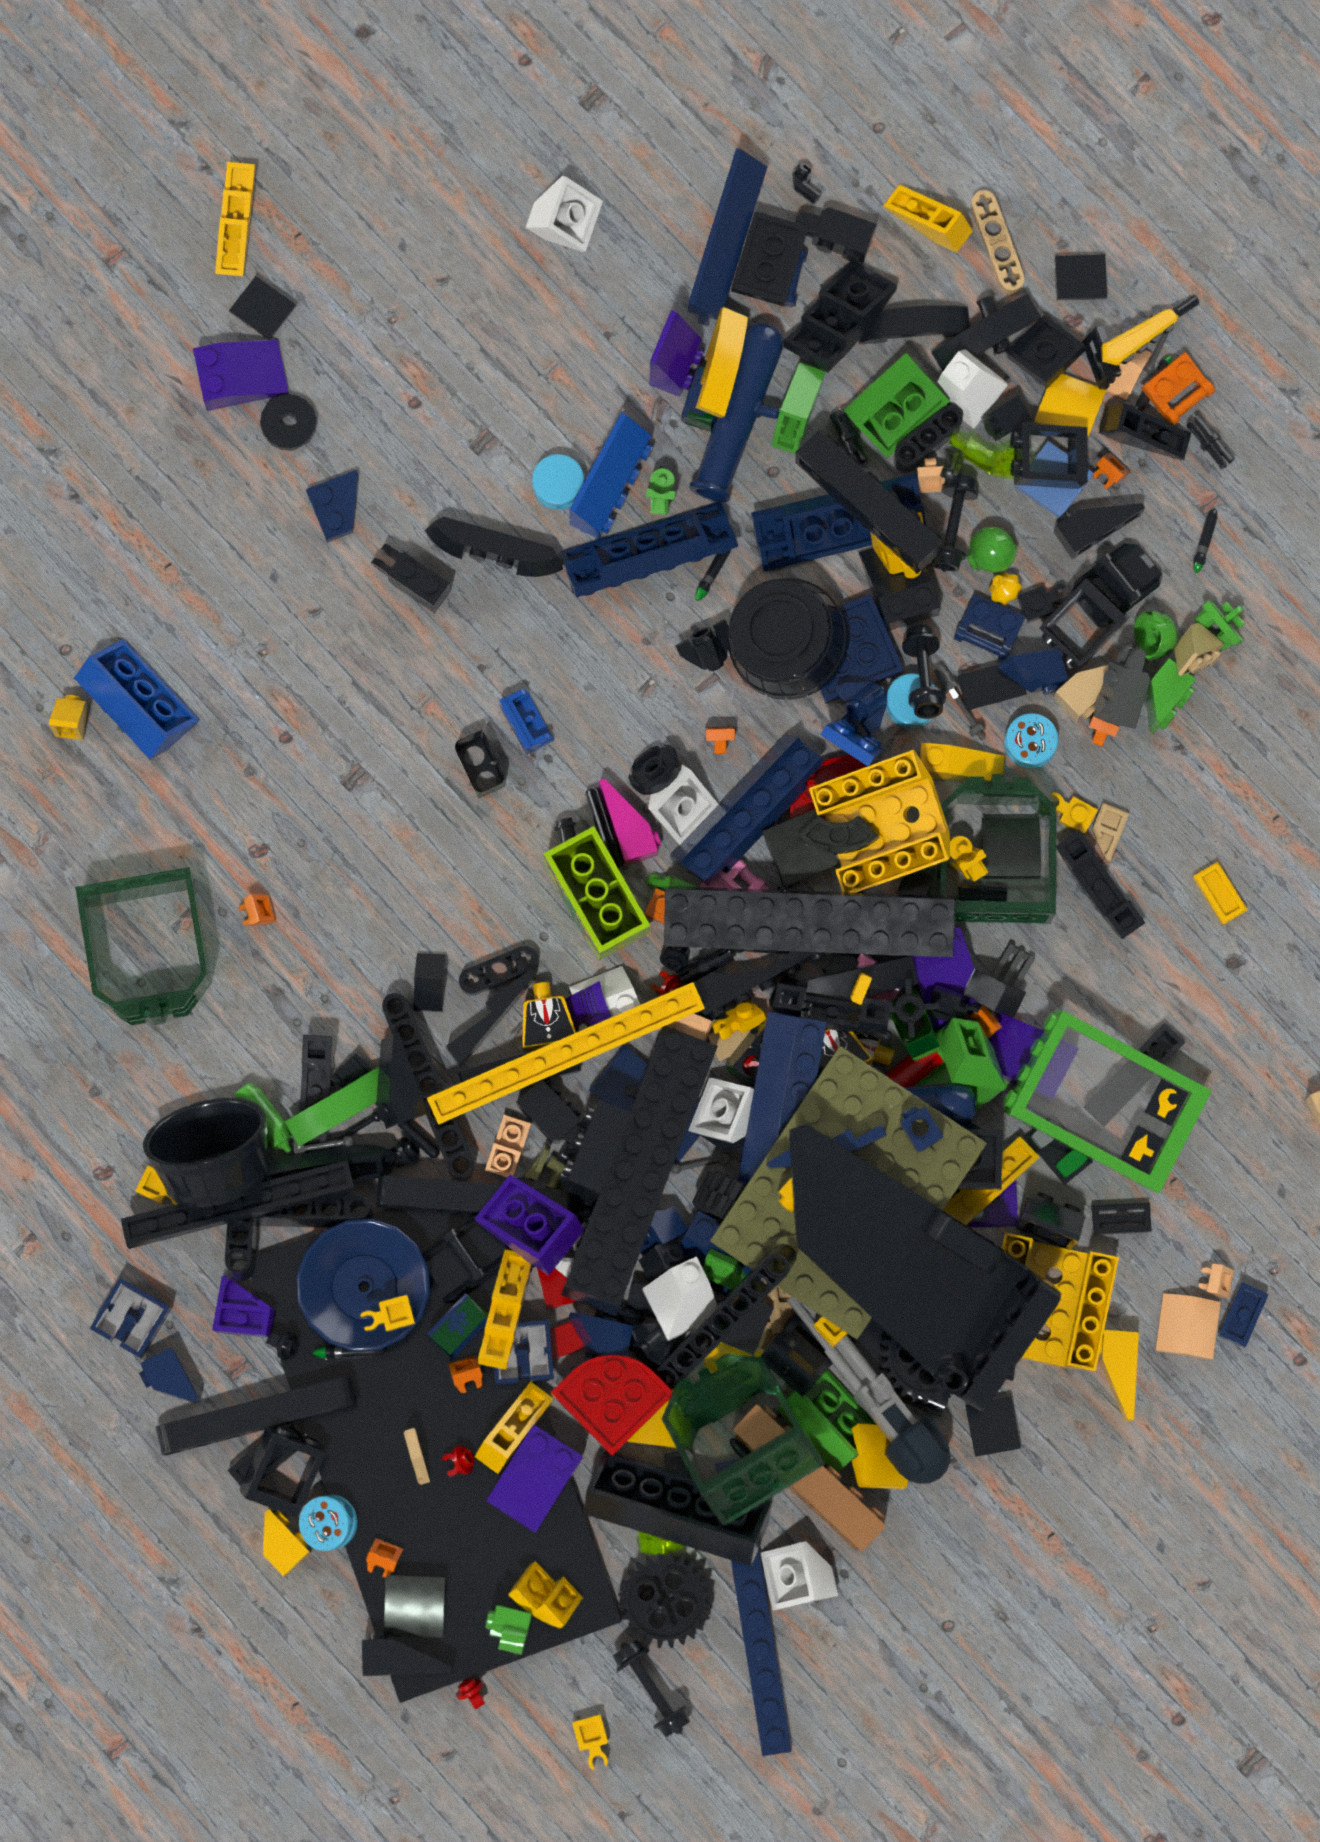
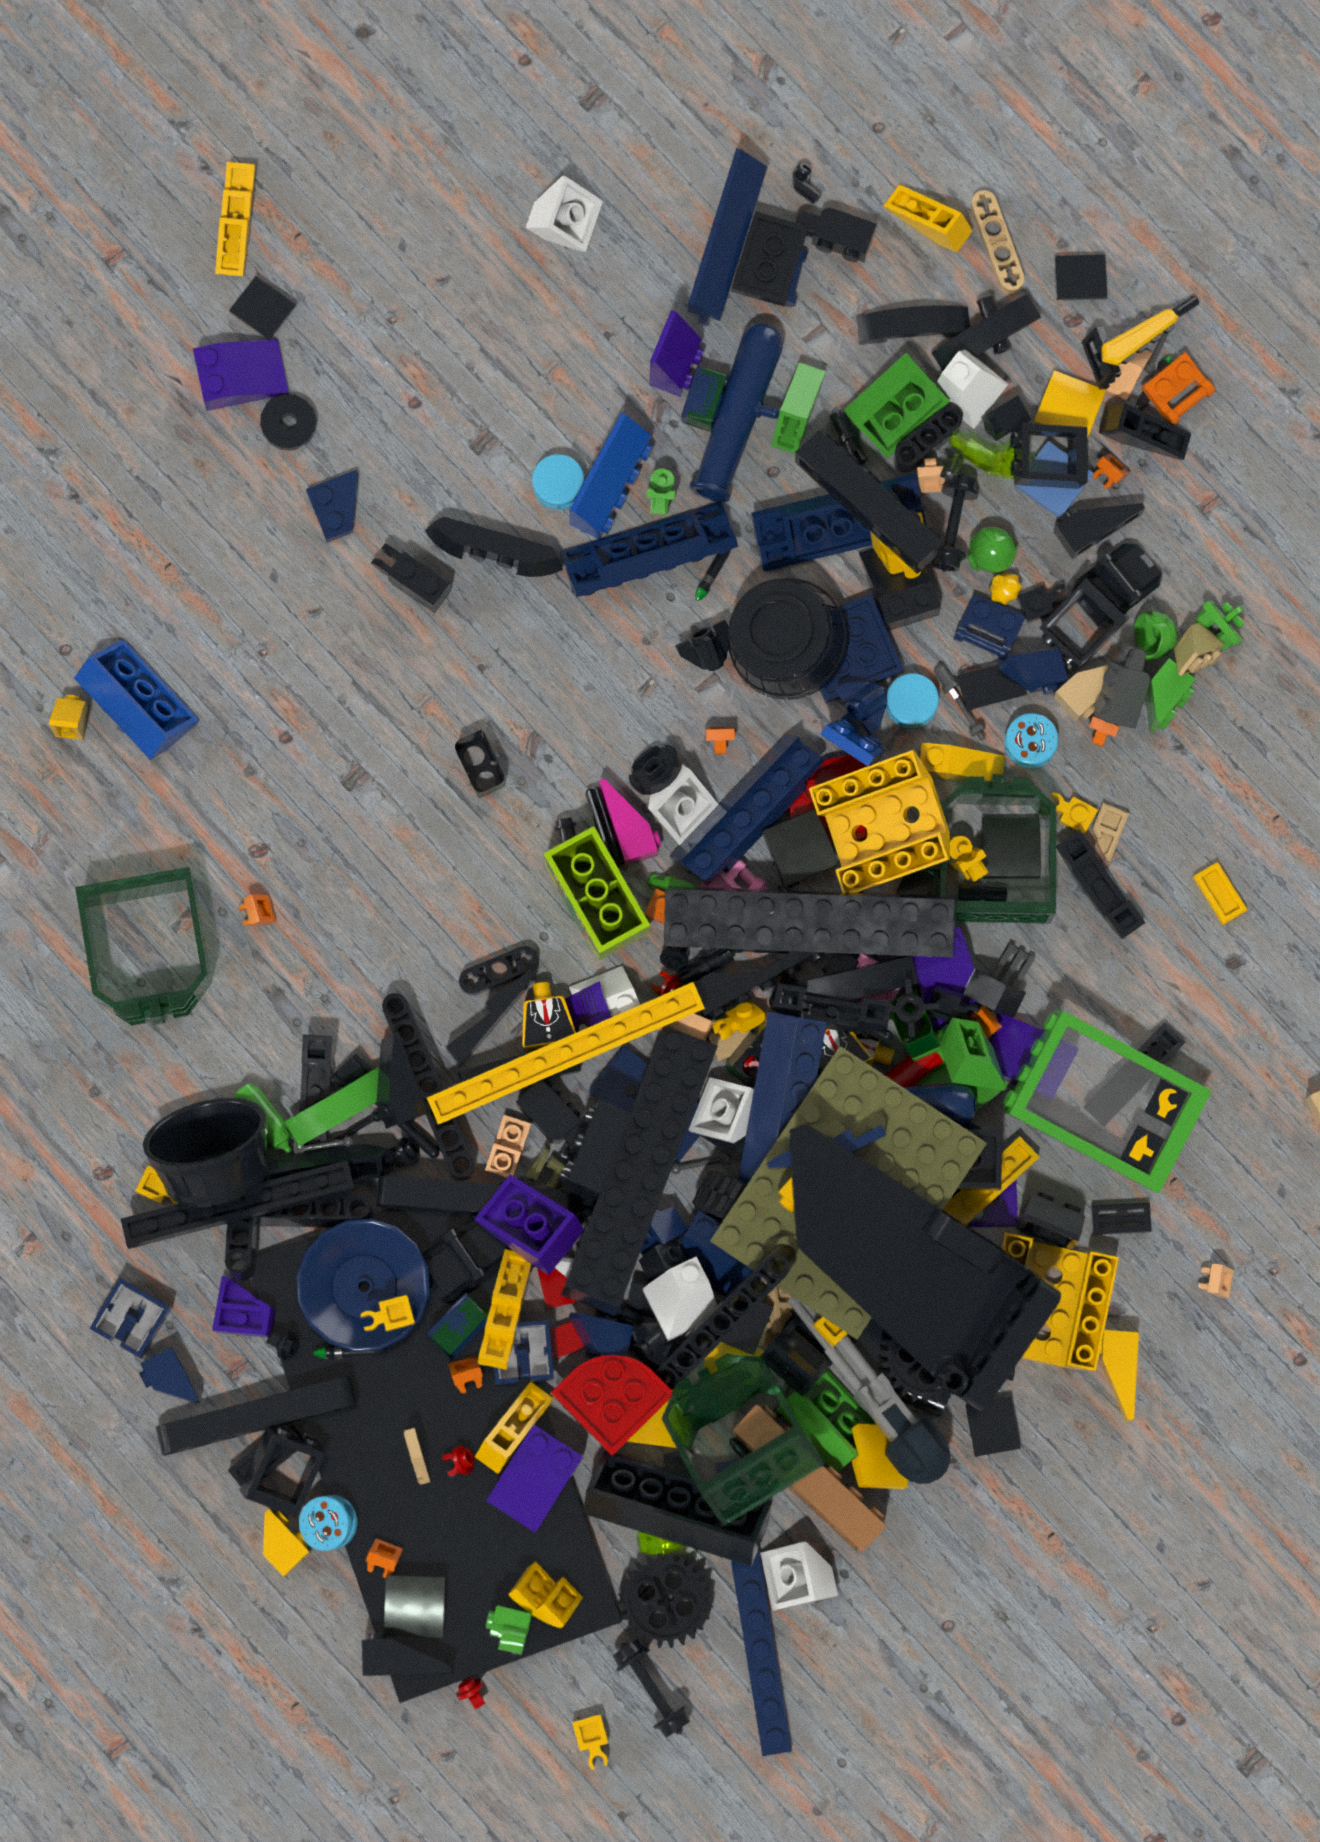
(429, 982): black slope -> none
(525, 721): blue hinge -> none
(722, 362): yellow slope -> none
(723, 1269): bright green tile -> none
(840, 316): black slope -> none
(840, 837): pearl dark grey tile -> none
(860, 988): yellow tile -> none
(920, 1143): dark blue brick -> none
(926, 700): black piece -> none
(1045, 351): black plate -> none
(1061, 1159): piece -> none
(1187, 1326): light nougat slope -> none
(1205, 540): black piece -> none
(1210, 442): black pin -> none
(1243, 1315): dark blue plate -> none

